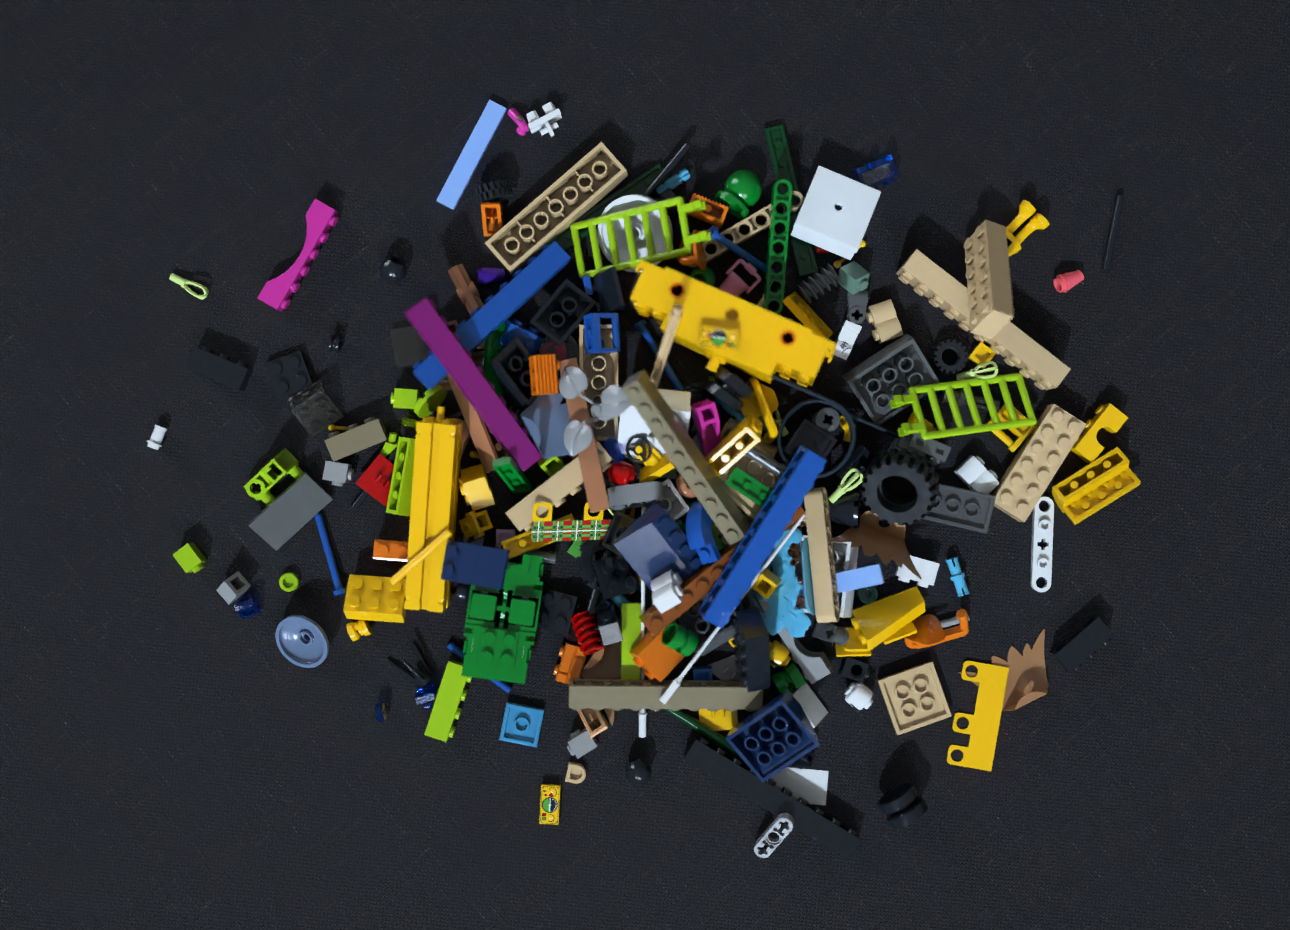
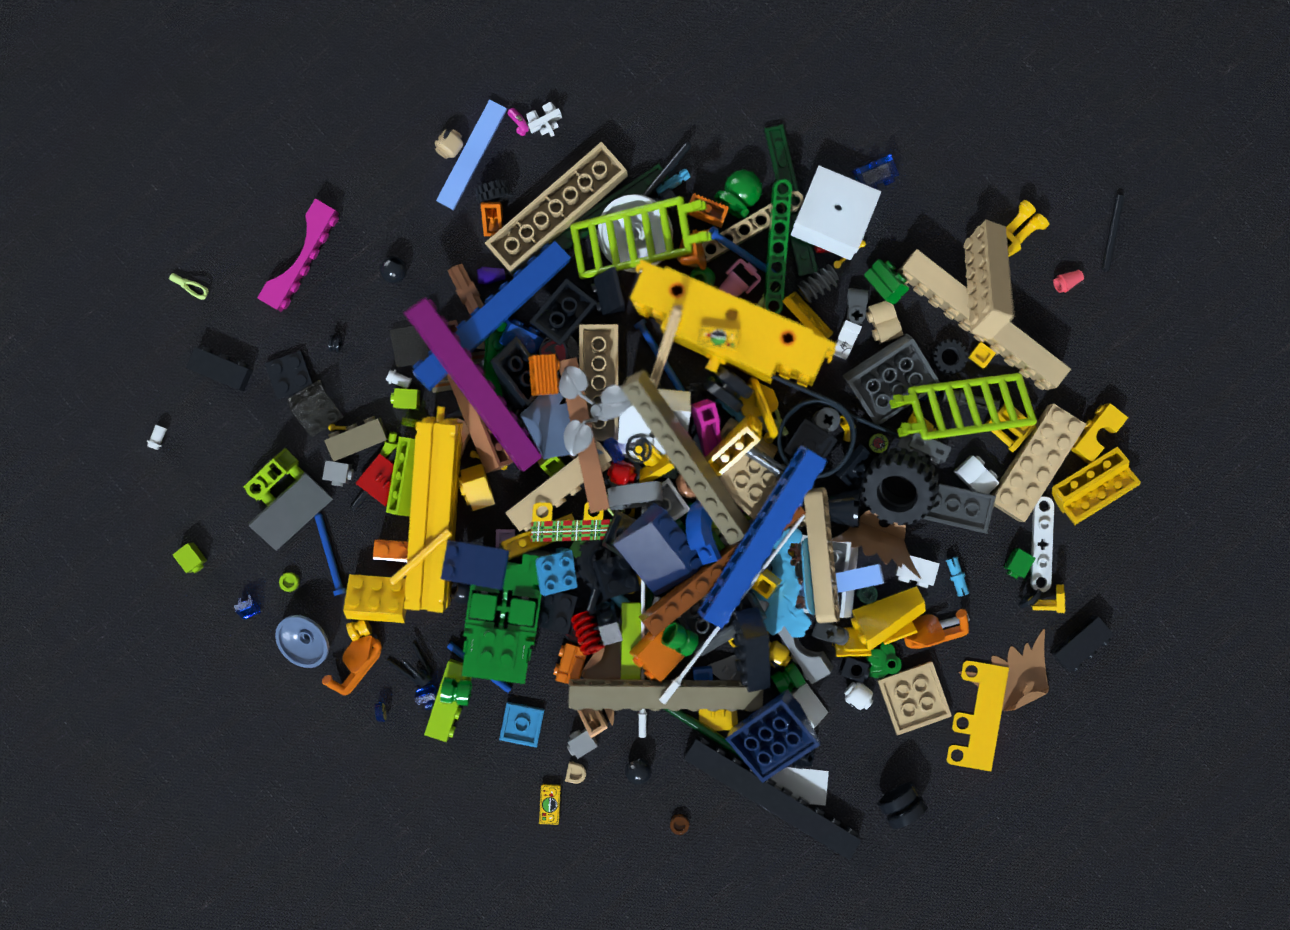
(233, 587): light grey brick -> none
(359, 659): none -> orange piece
(398, 379): none -> white pin
(429, 403): lime tile -> none
(449, 143): none -> tan head
(456, 691): none -> green wheel
(475, 524): yellow brick -> none
(512, 475): green plate -> none
(556, 572): none -> dark azure bracket
(587, 286): blue tile -> none
(593, 333): blue tile -> none
(666, 591): white brick -> none
(679, 824): none -> reddish brown tile
(748, 486): green plate -> none
(774, 827): light grey beam -> none
(842, 488): yellowish green piece -> none
(853, 277): sand green brick -> none
(878, 443): none -> tile
(879, 660): none -> green plate
(887, 281): none -> green brick
(973, 372): yellowish green piece -> none
(1019, 563): none -> green brick
(1033, 600): none -> yellow piece

